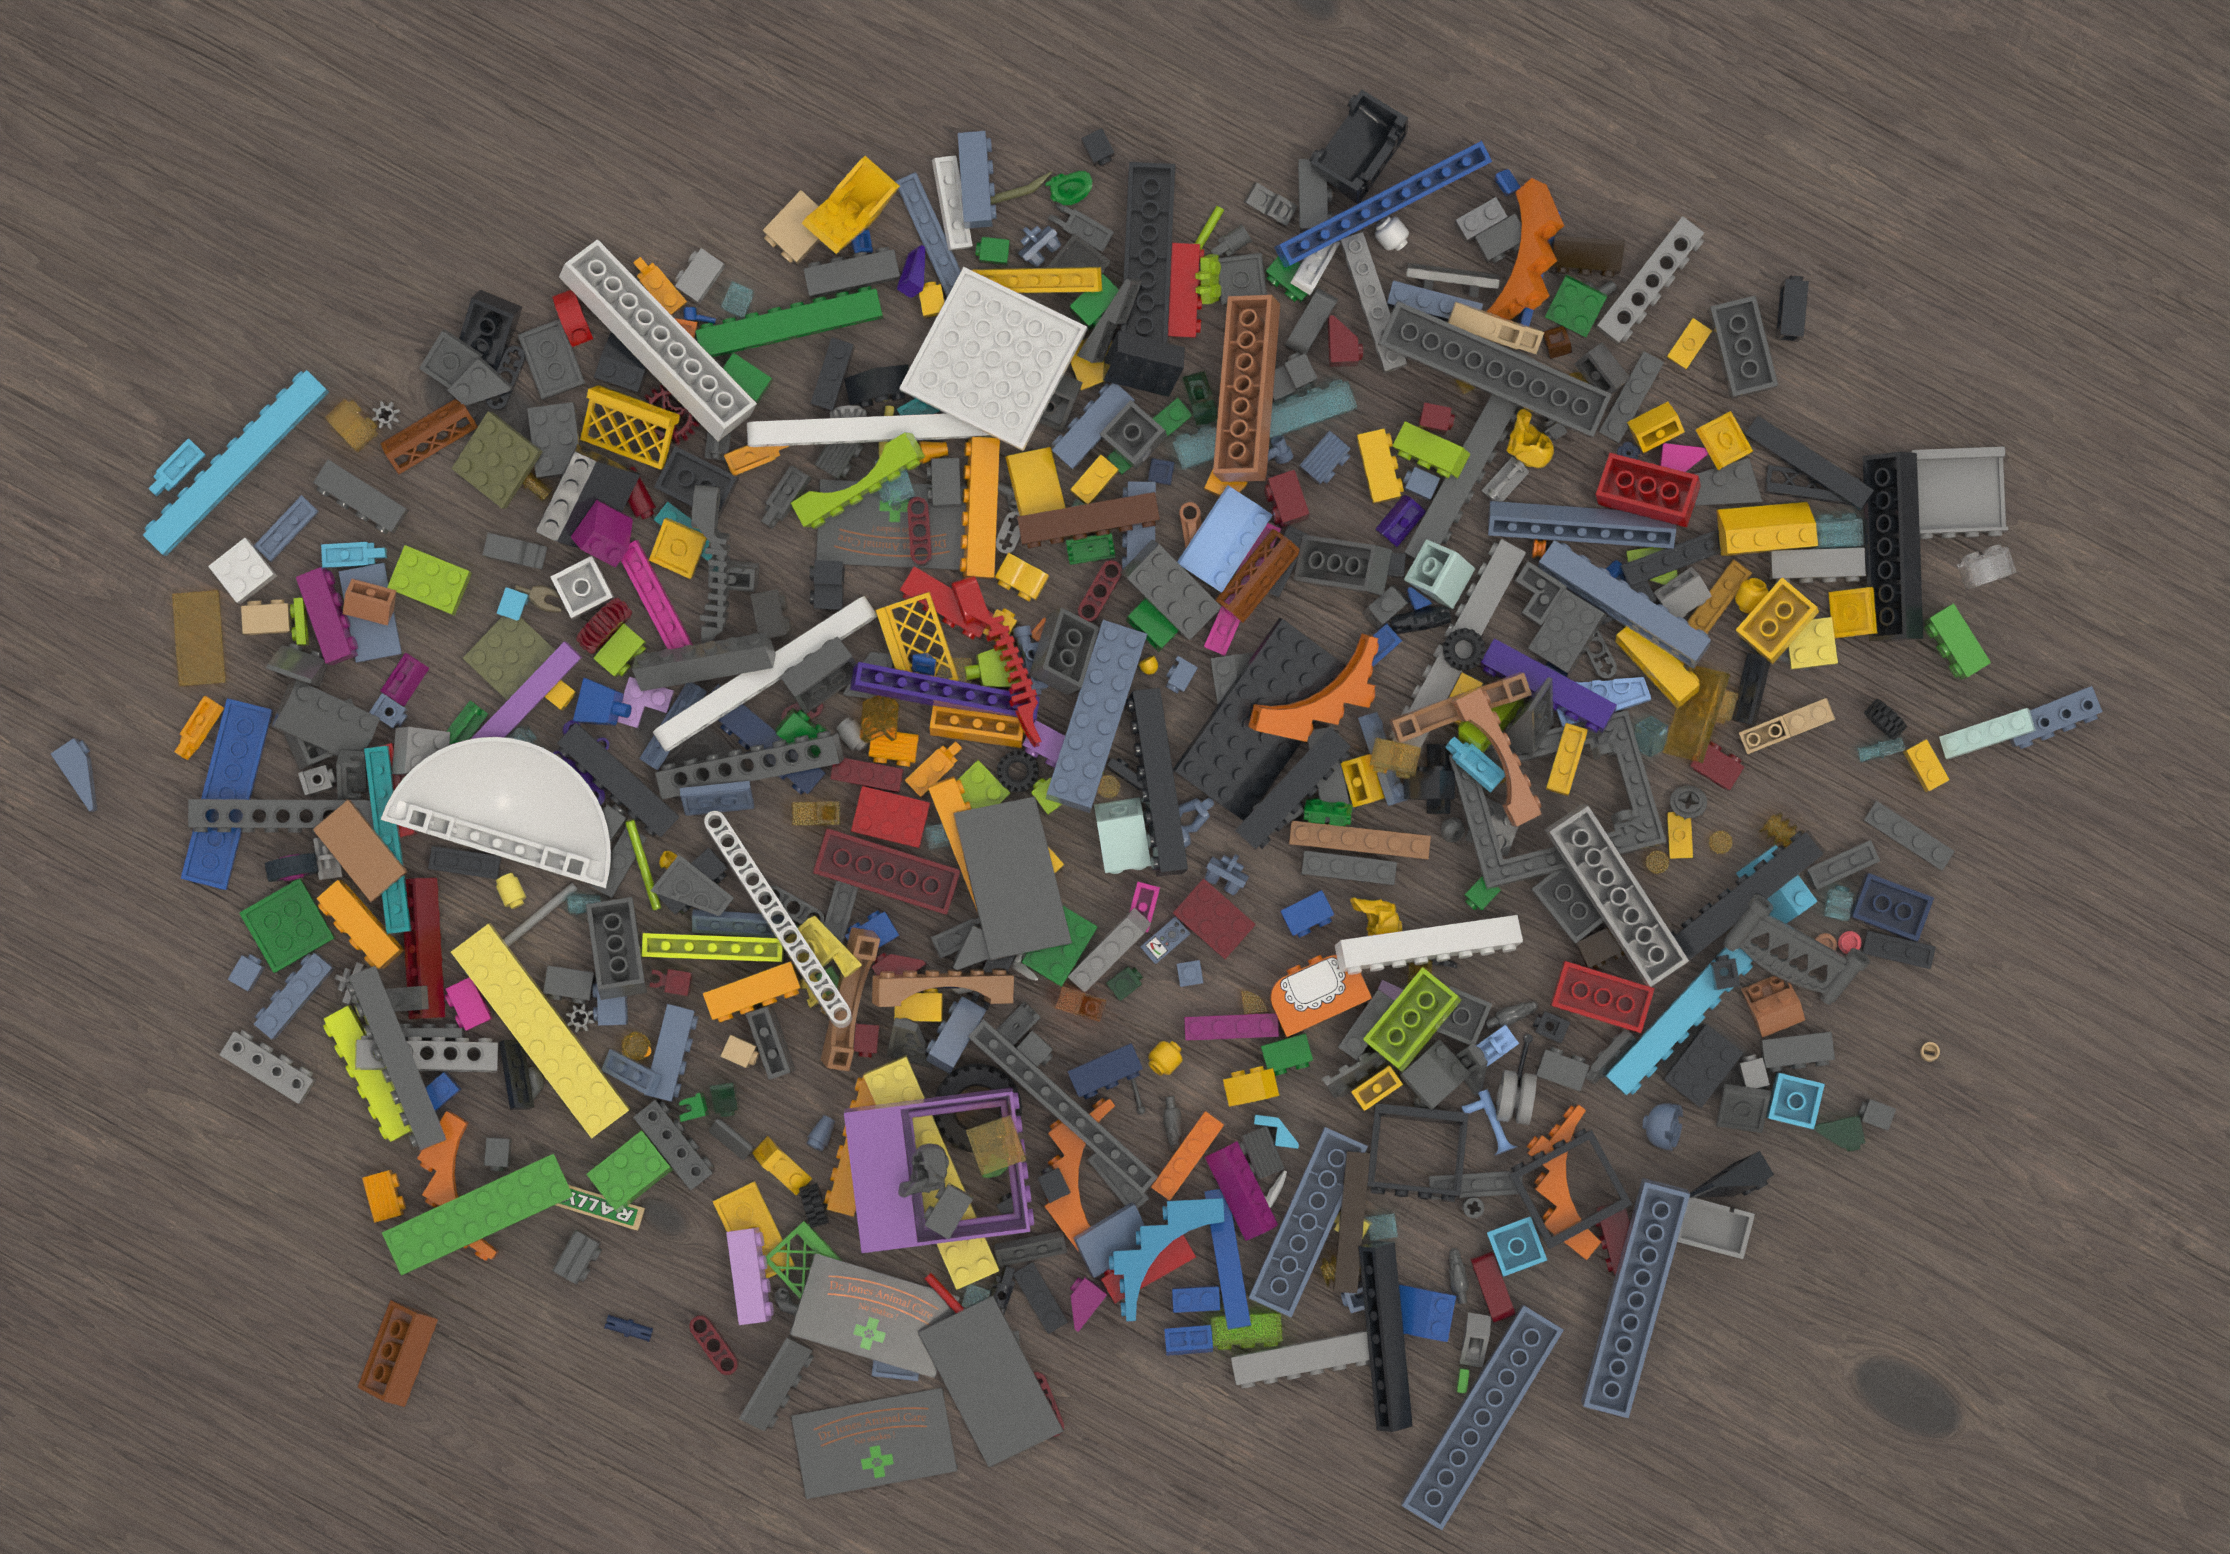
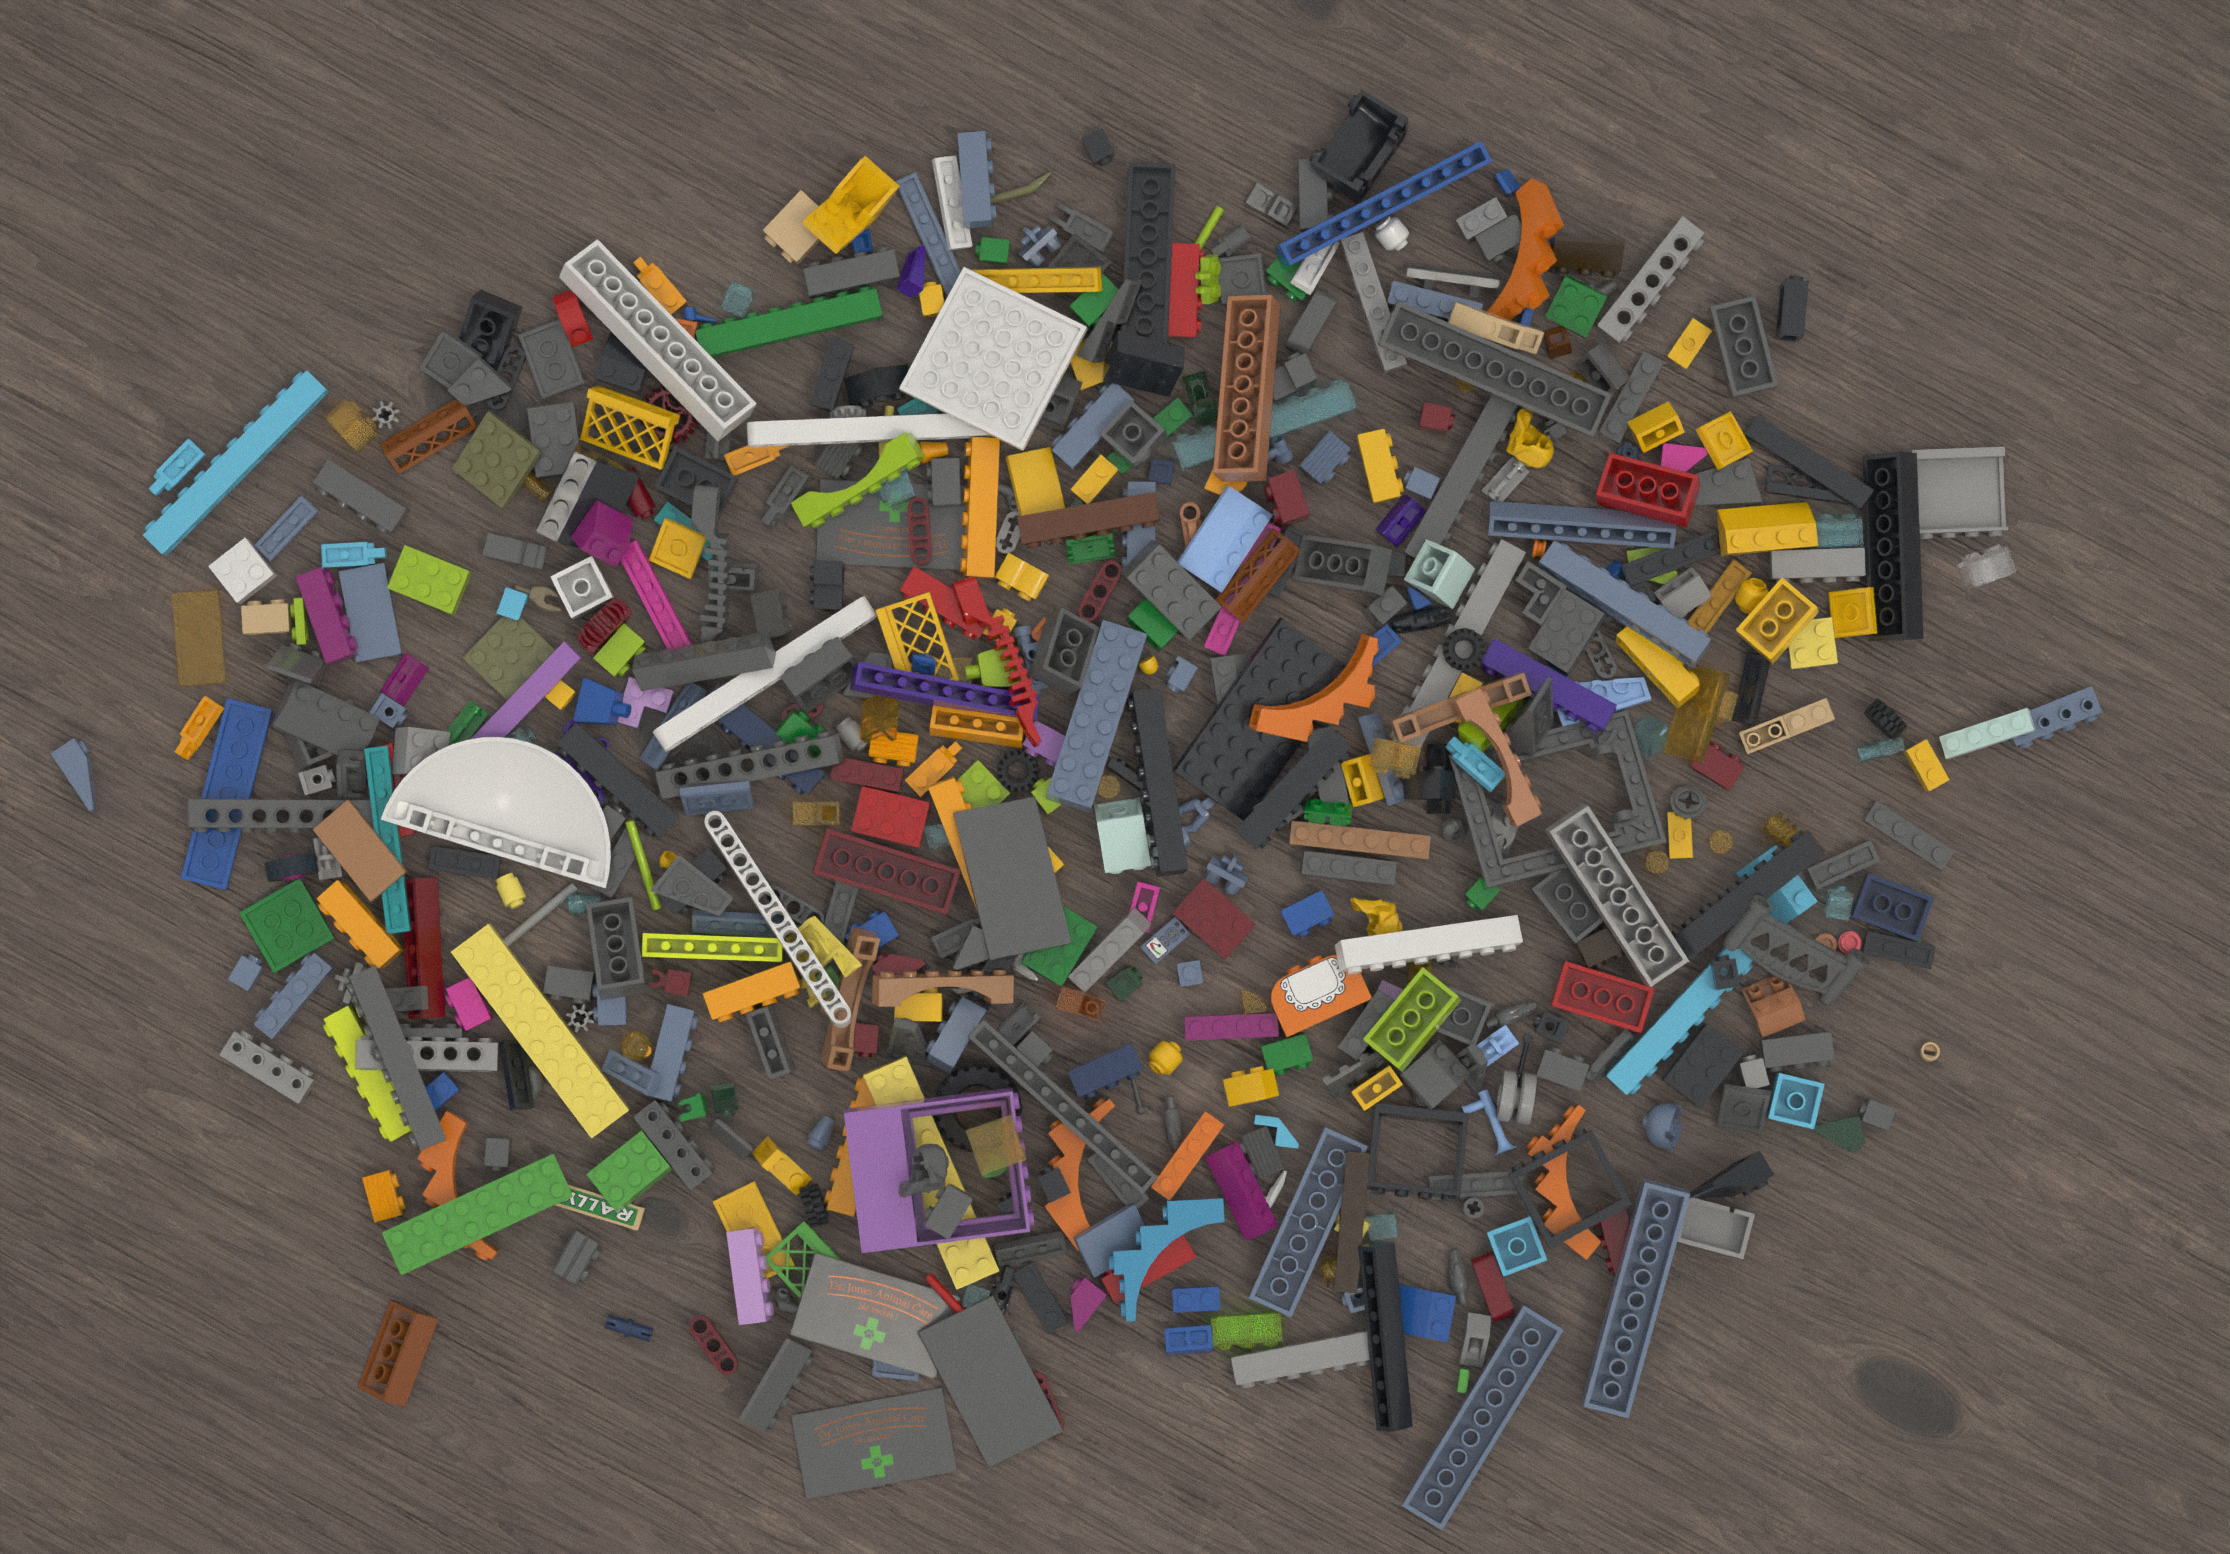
(369, 602): nougat brick -> none
(699, 275): light grey brick -> none
(740, 1051): tan brick -> none
(748, 377): green brick -> none
(1070, 188): green hat -> none
(1229, 1267): blue tile -> none
(1343, 345): dark red slope -> none
(1430, 451): lime brick -> none
(1566, 759): yellow tile -> none
(1956, 642): bright green brick -> none

